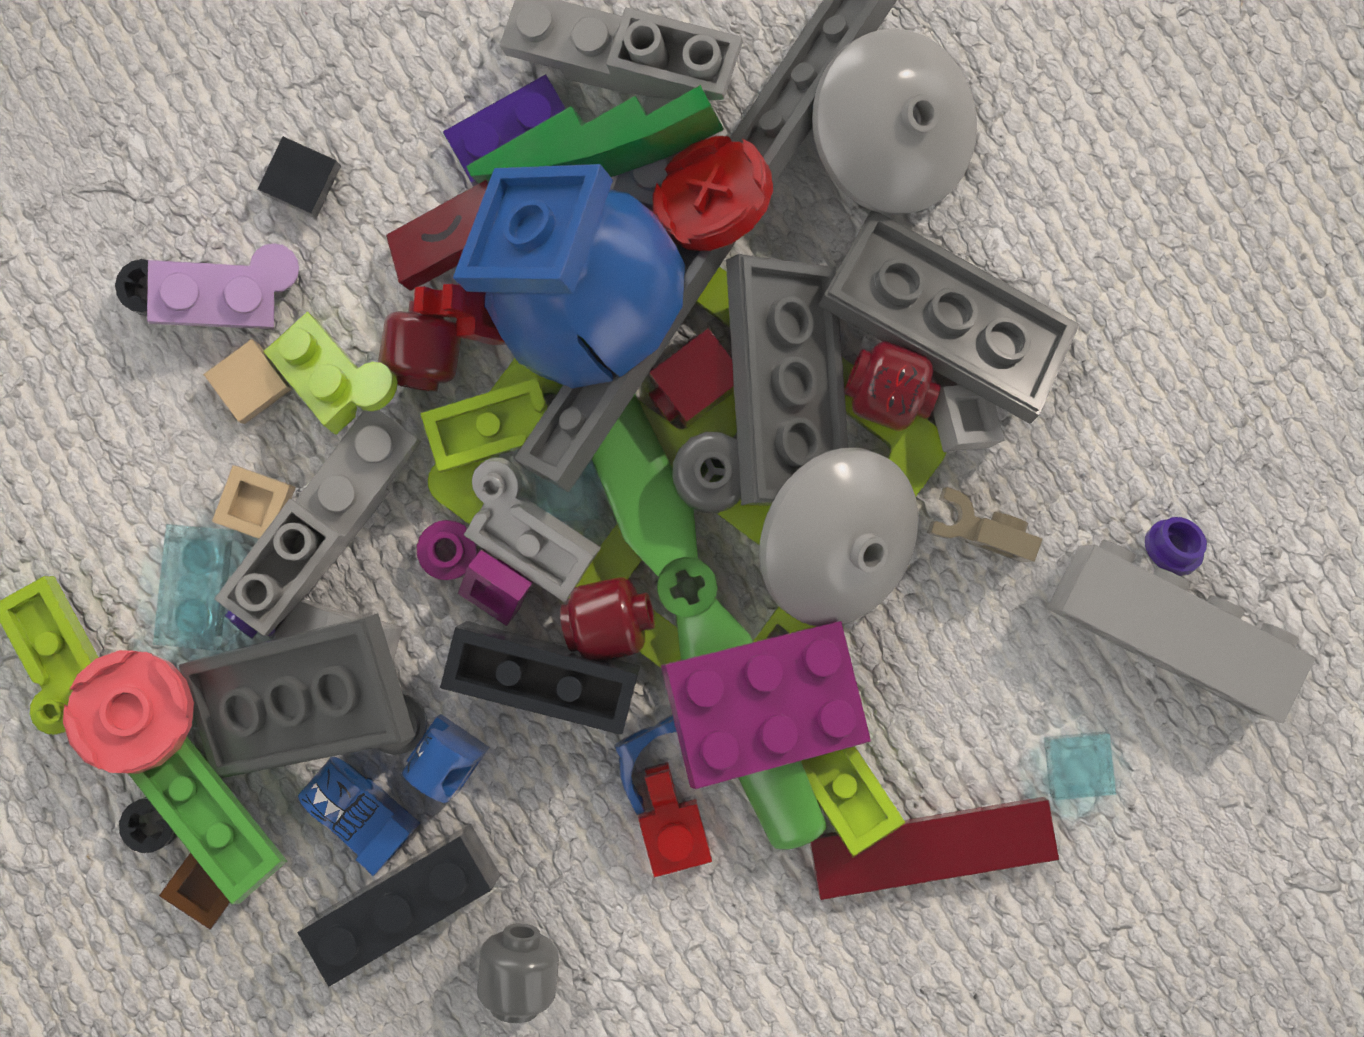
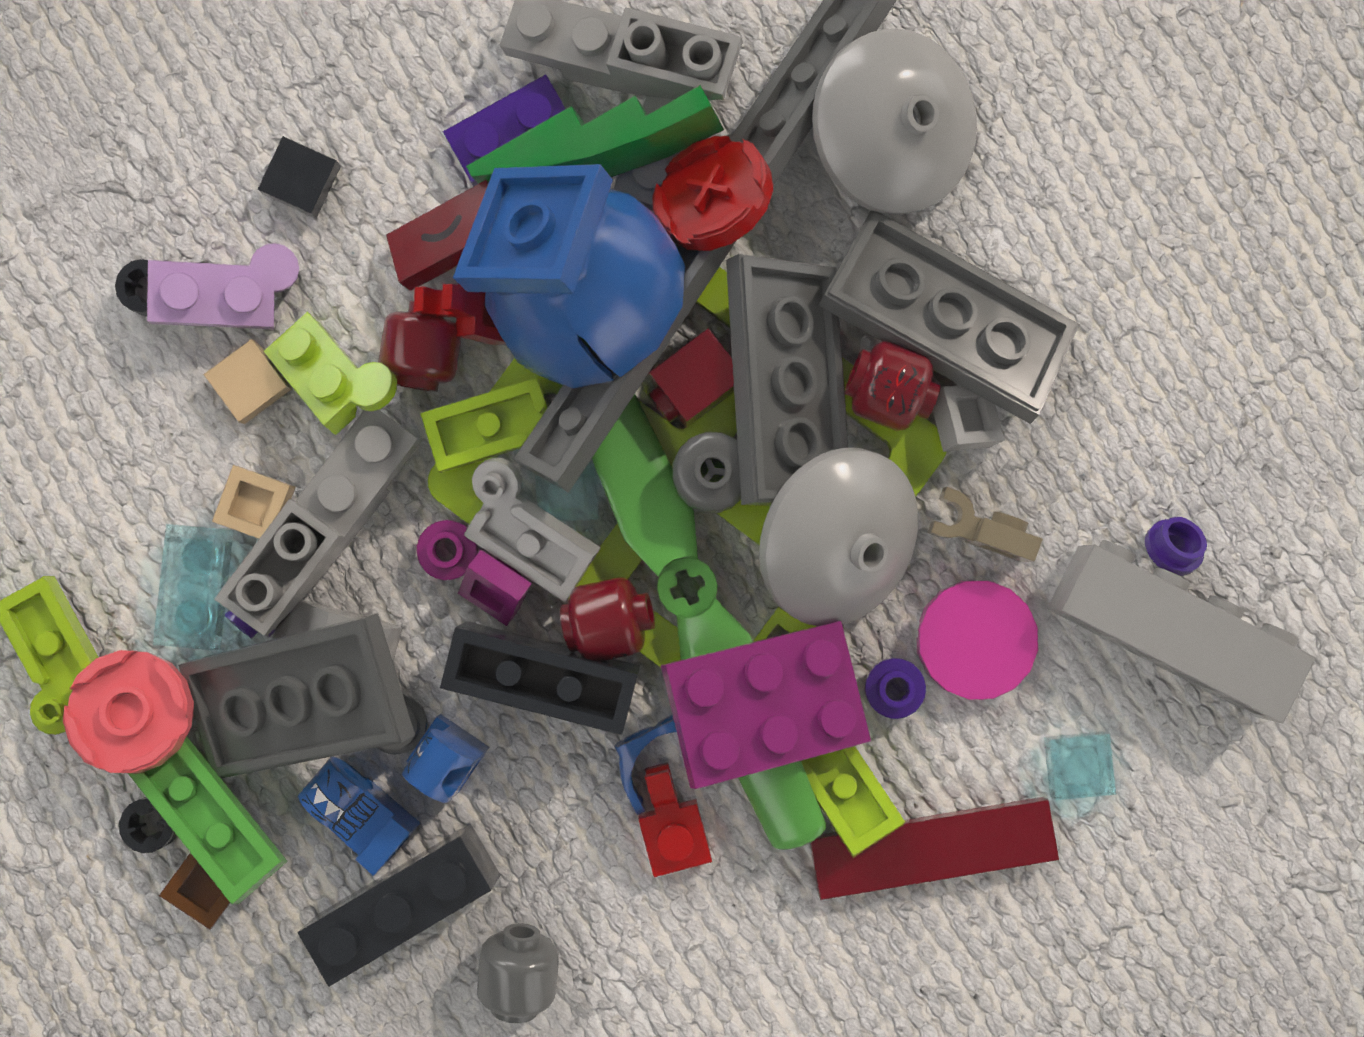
(879, 677): none -> dark purple plate
(977, 639): none -> dark pink tile

